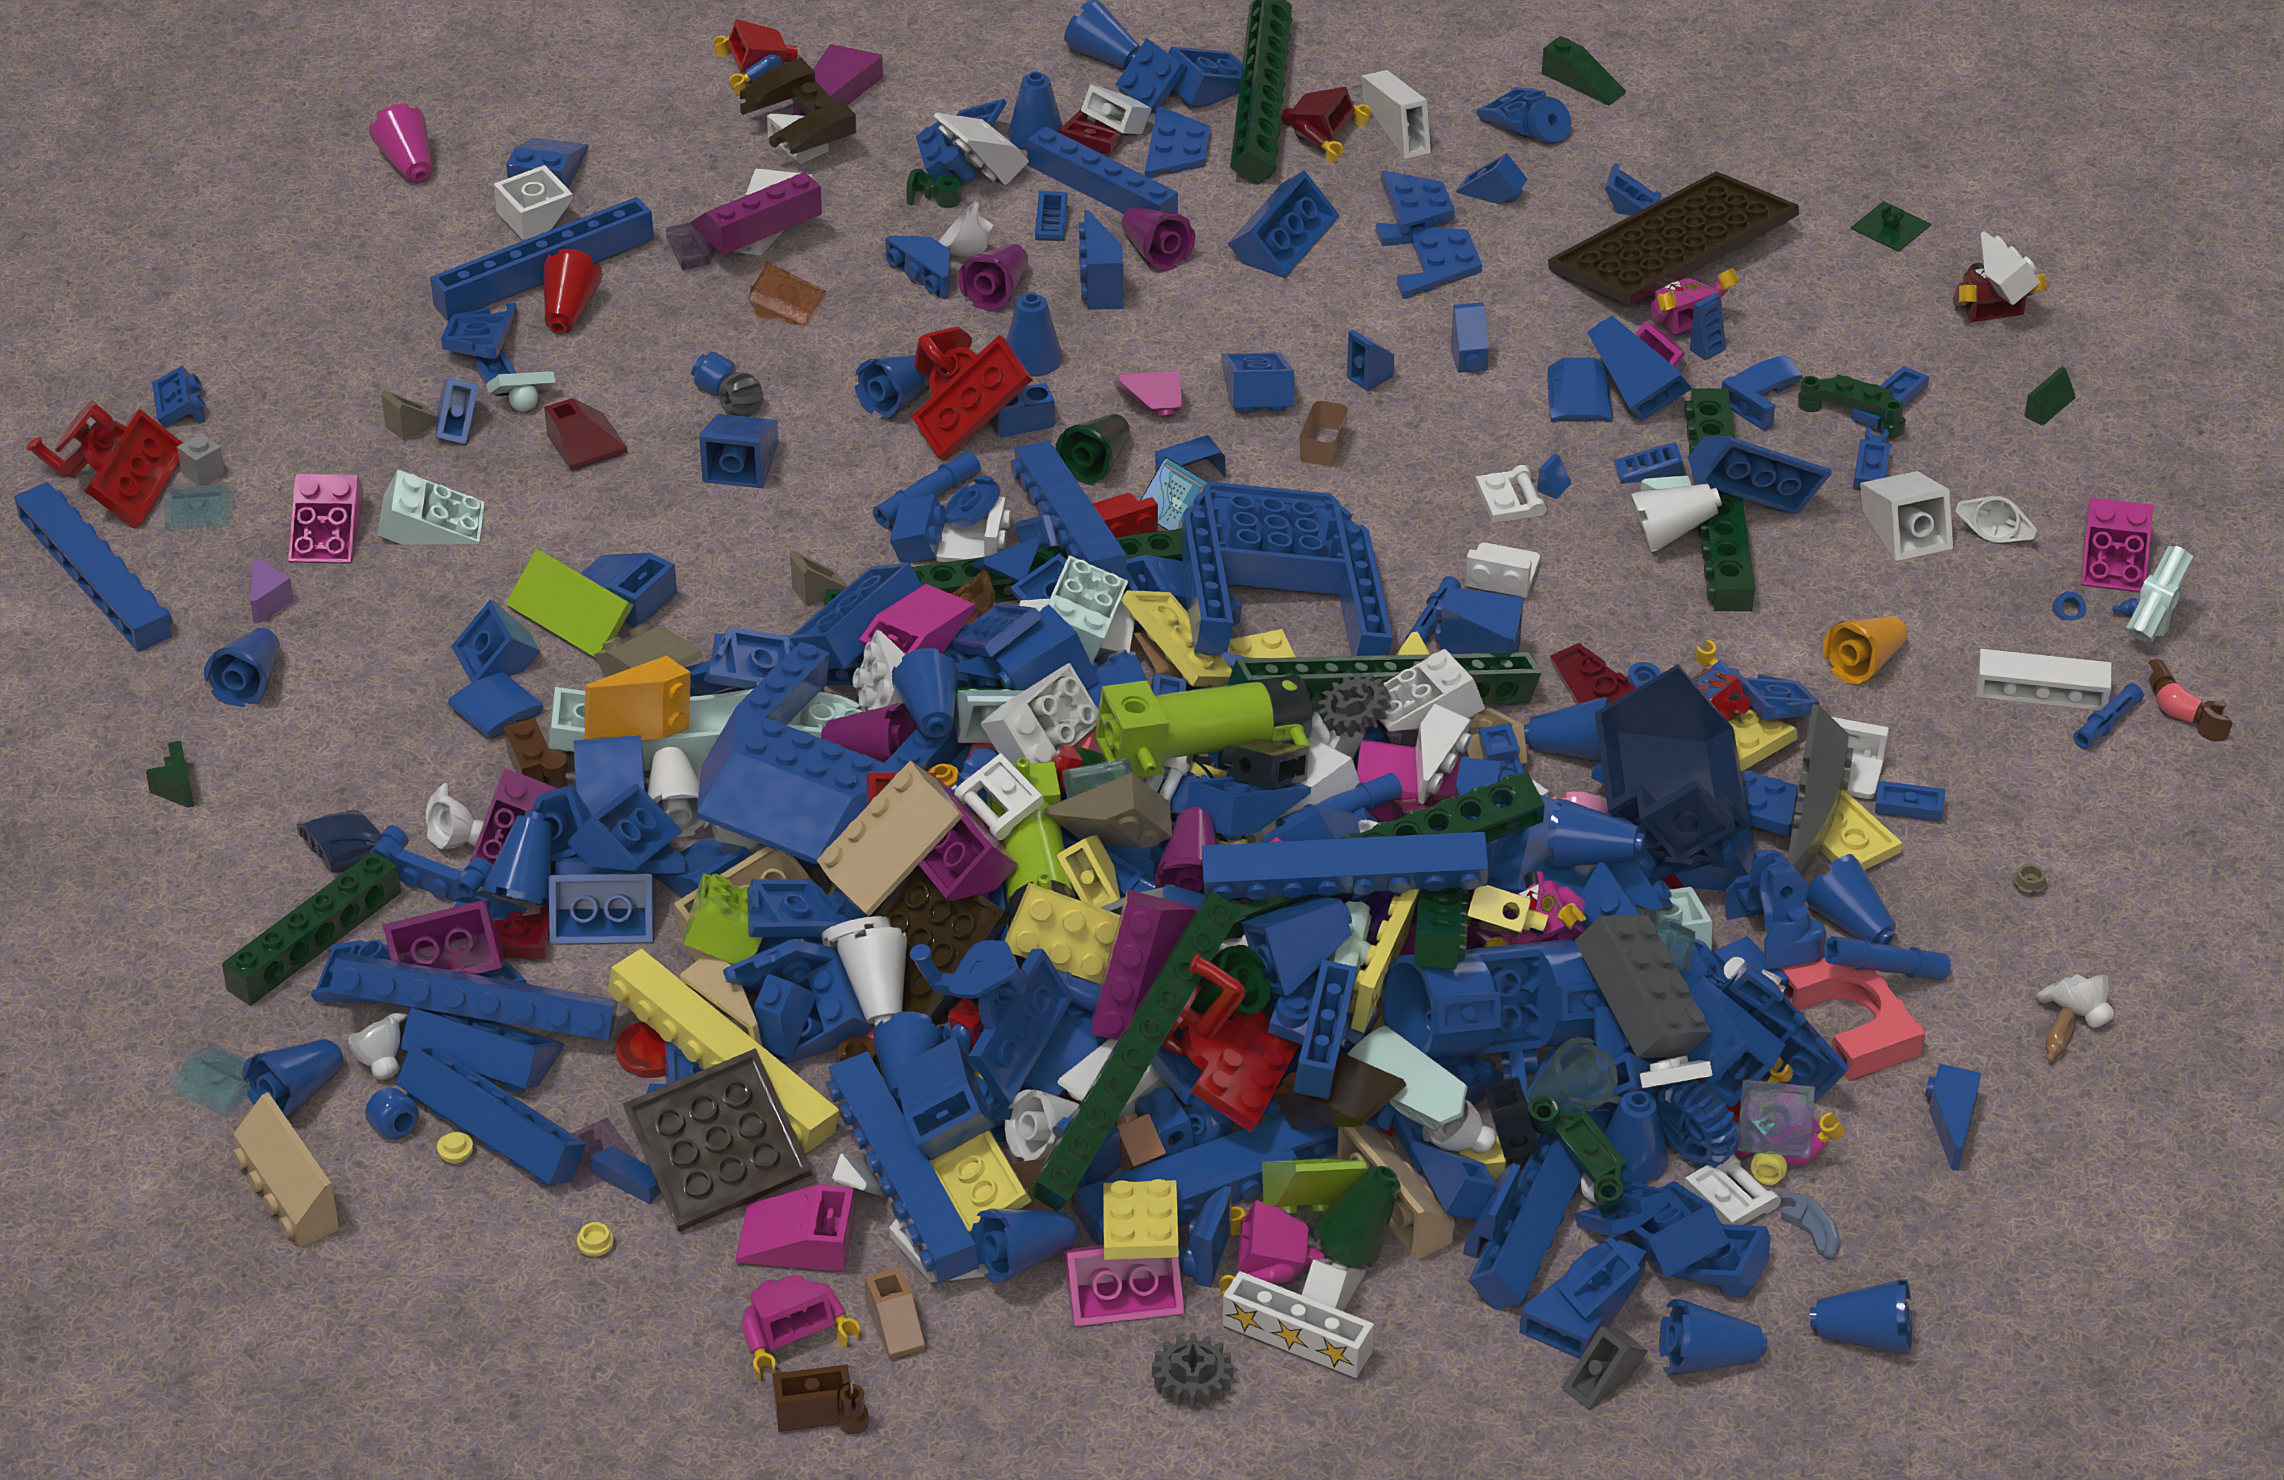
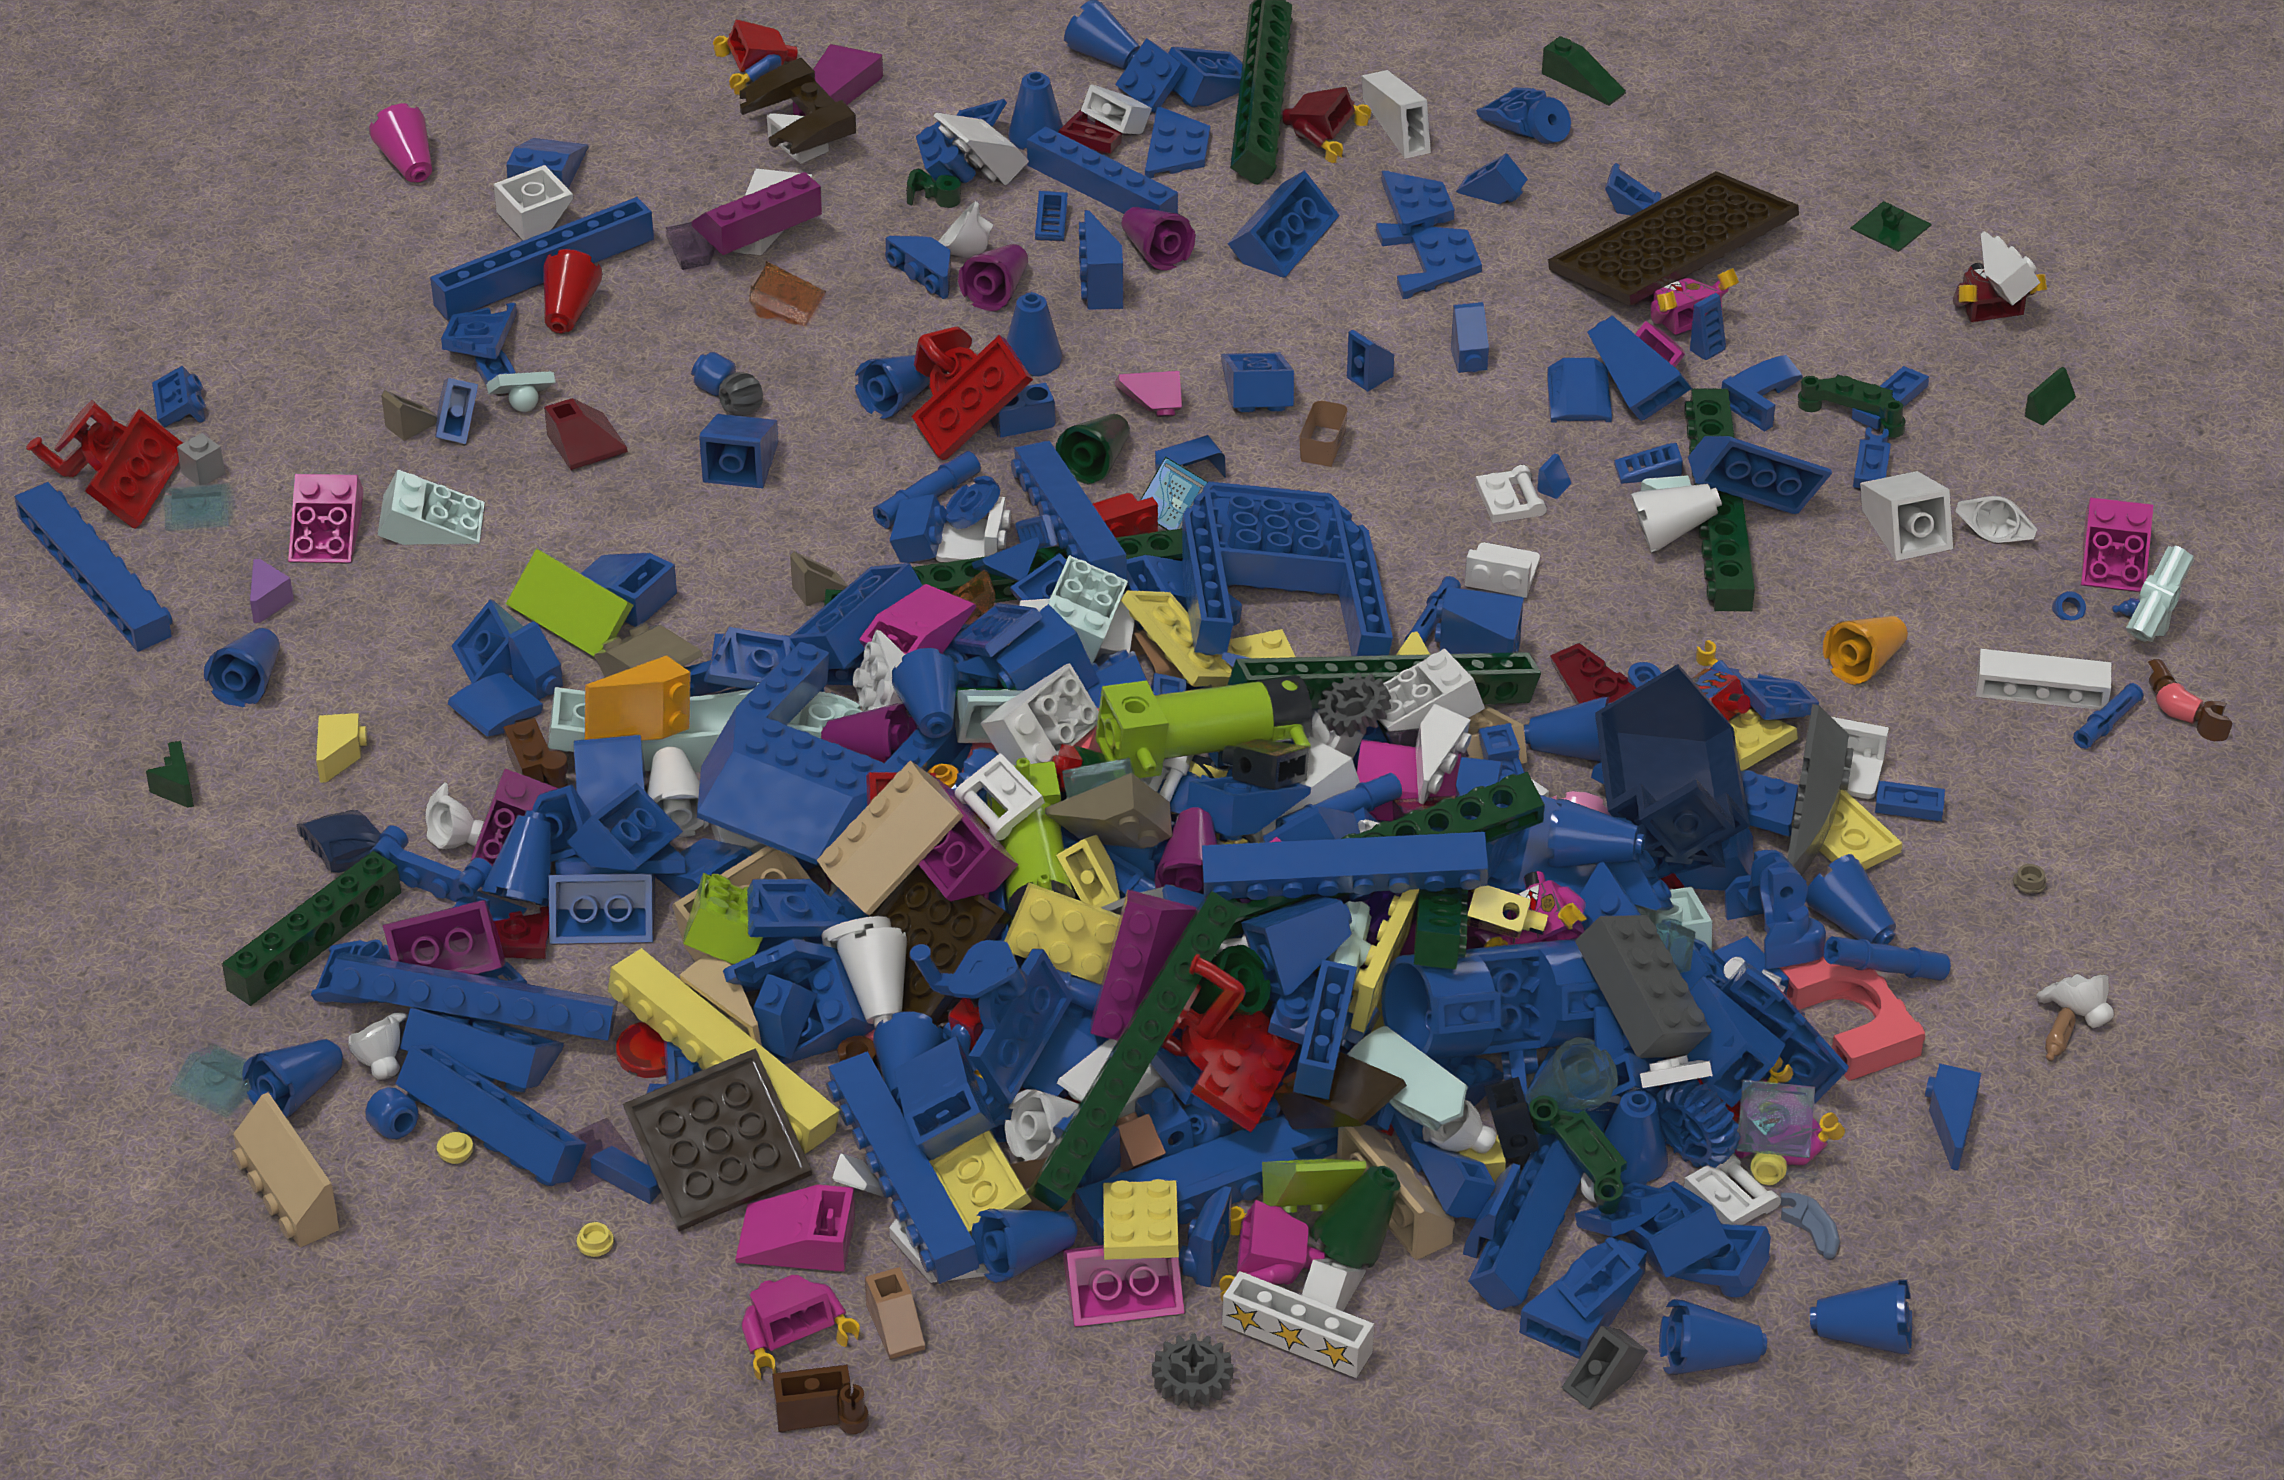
(338, 743): none -> light yellow slope
(534, 661): none -> blue slope

